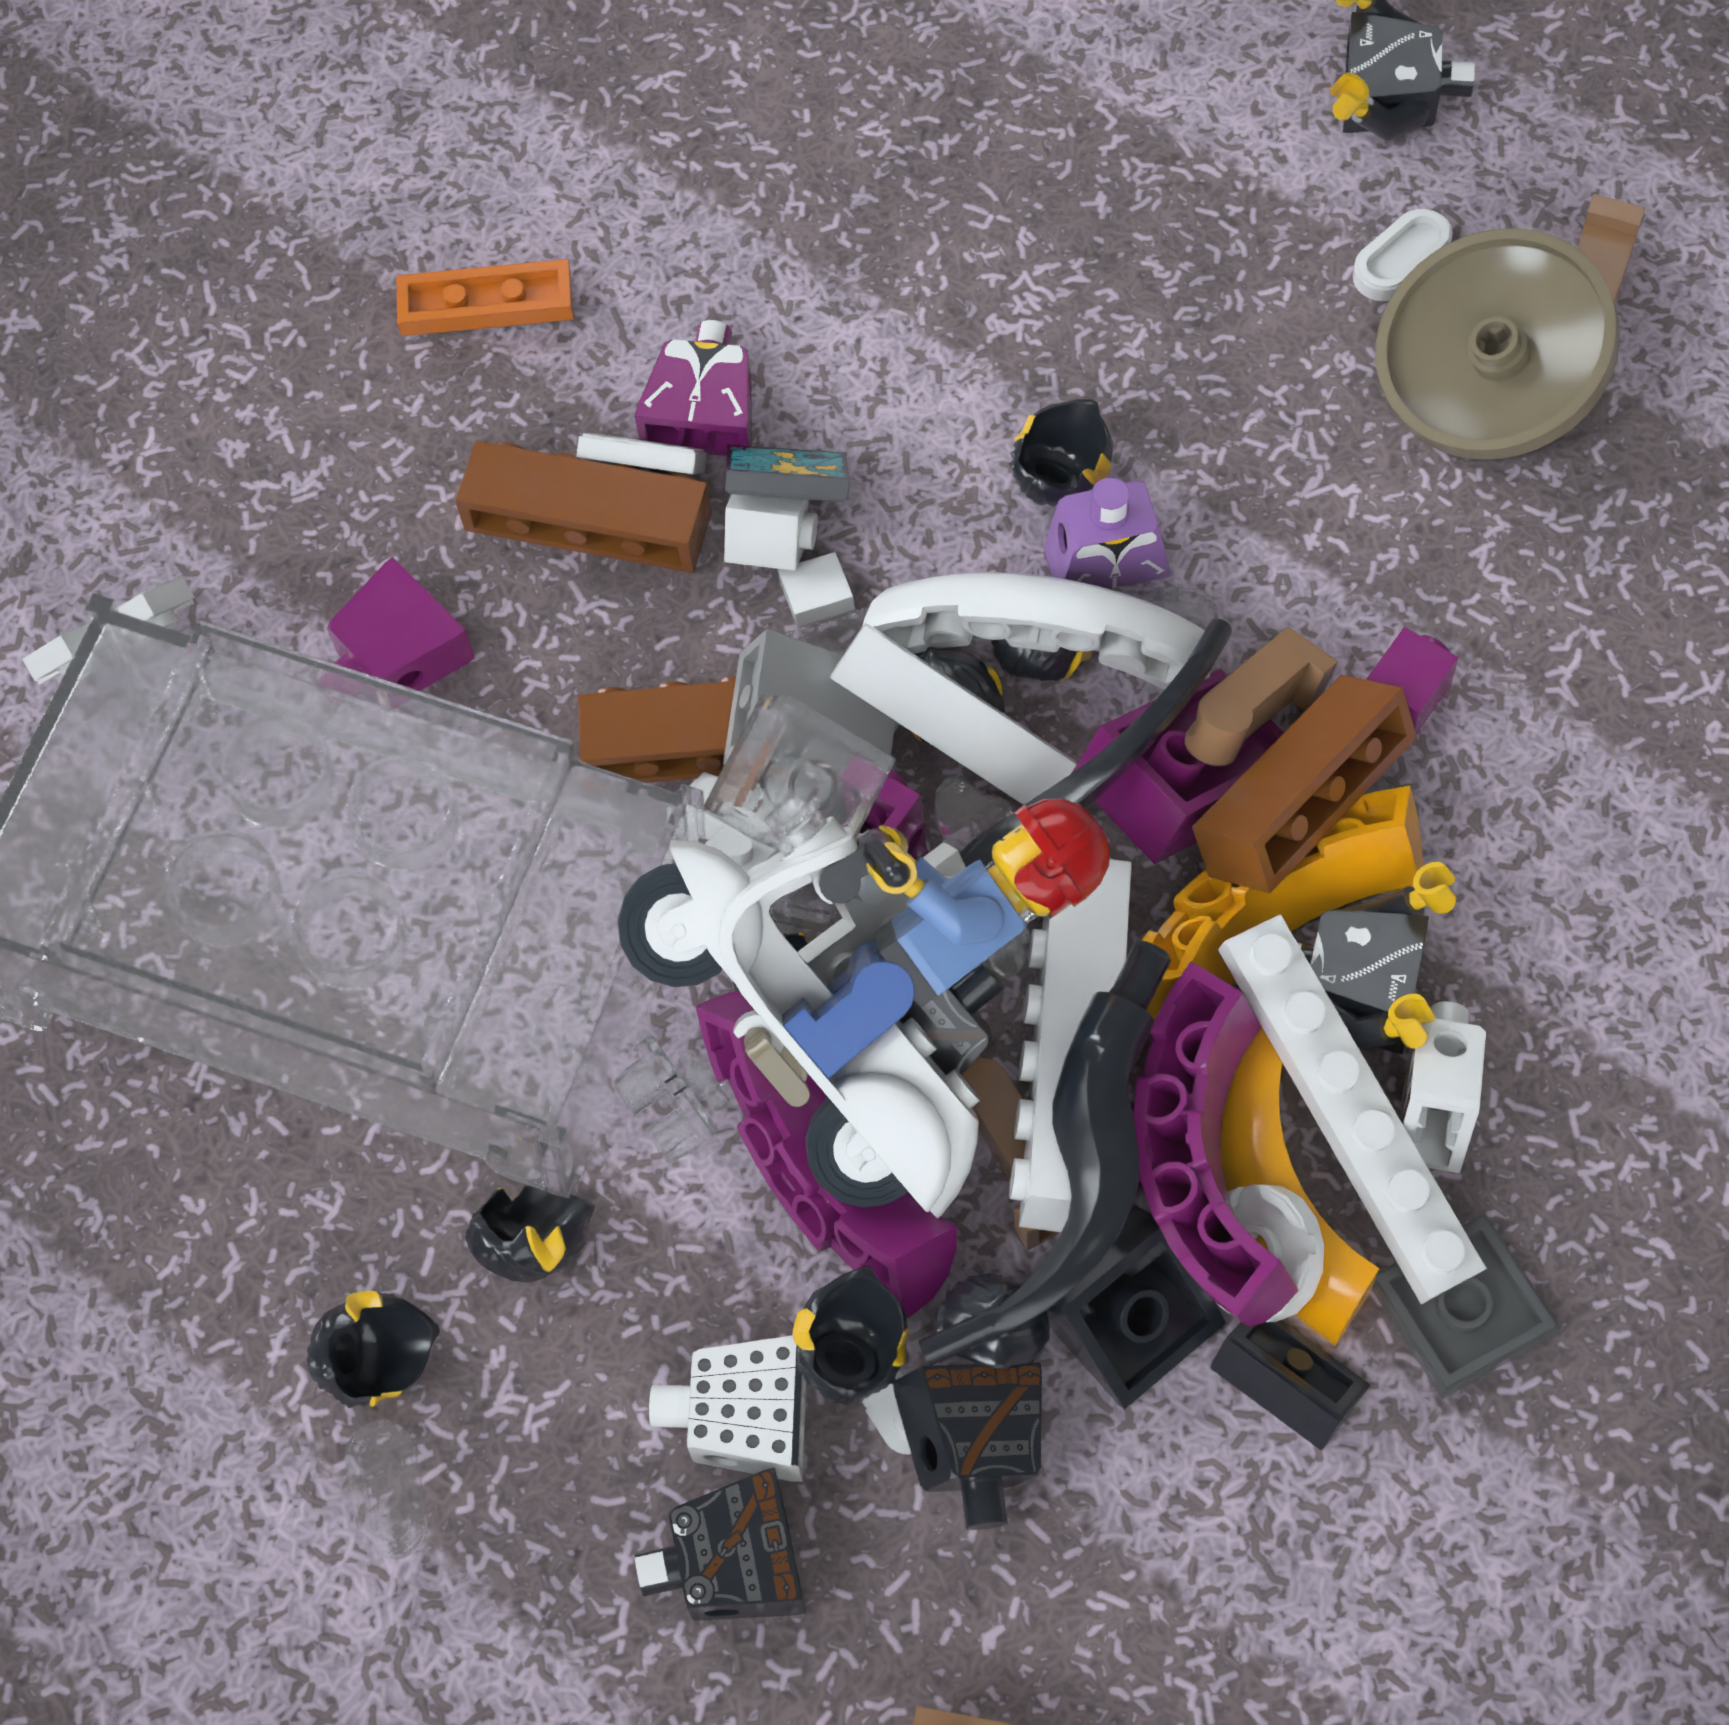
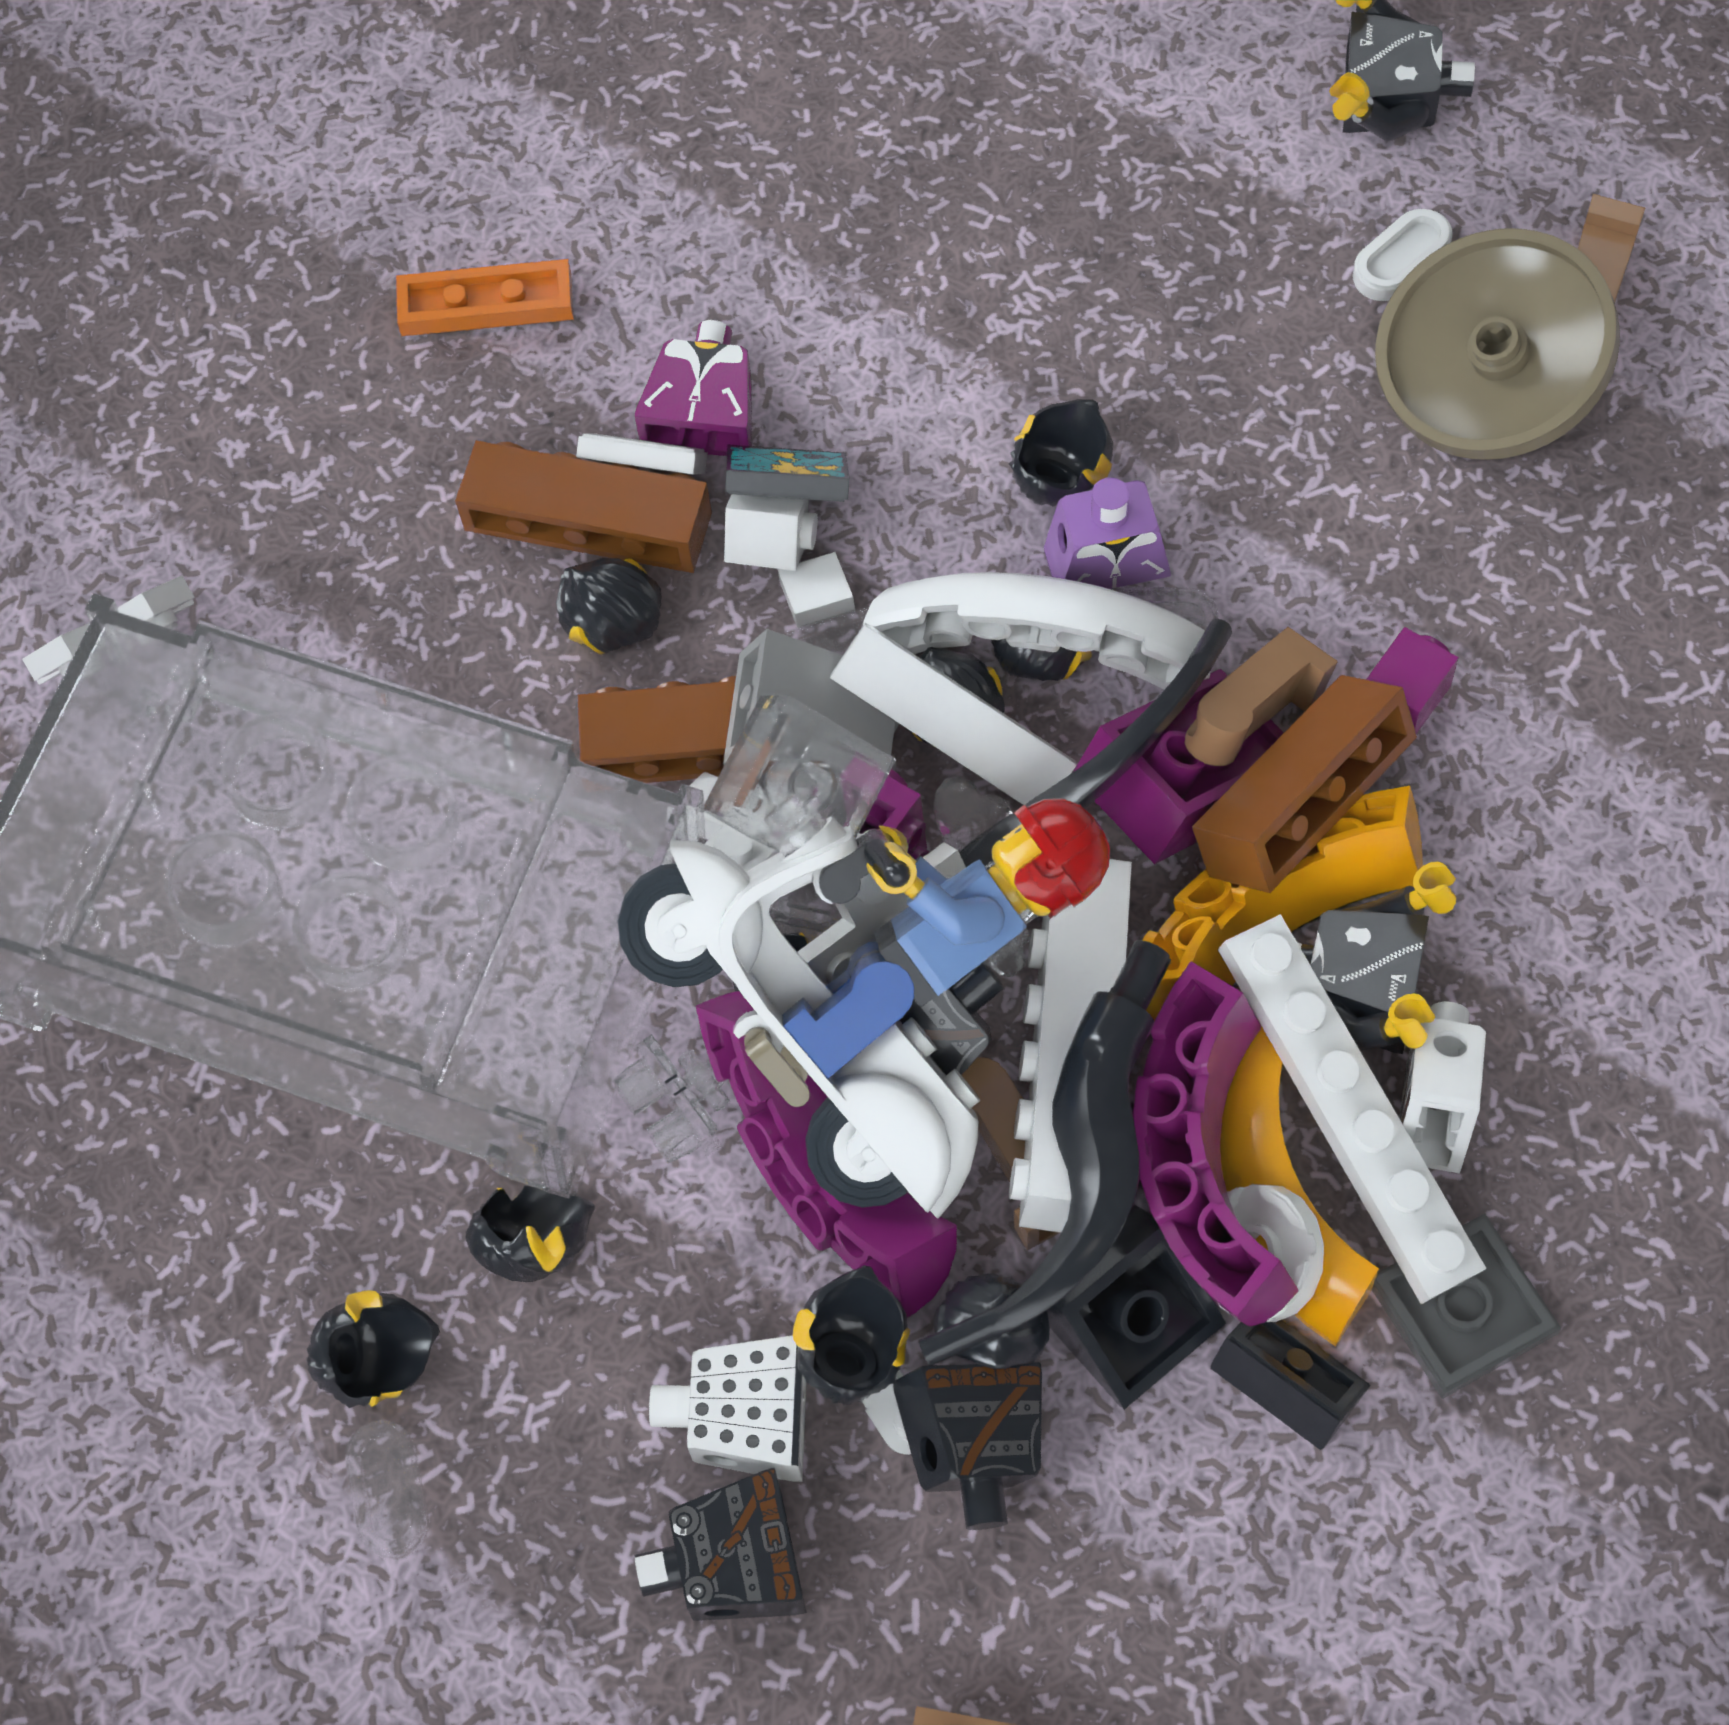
(399, 632): magenta torso -> none
(608, 604): none -> black hair

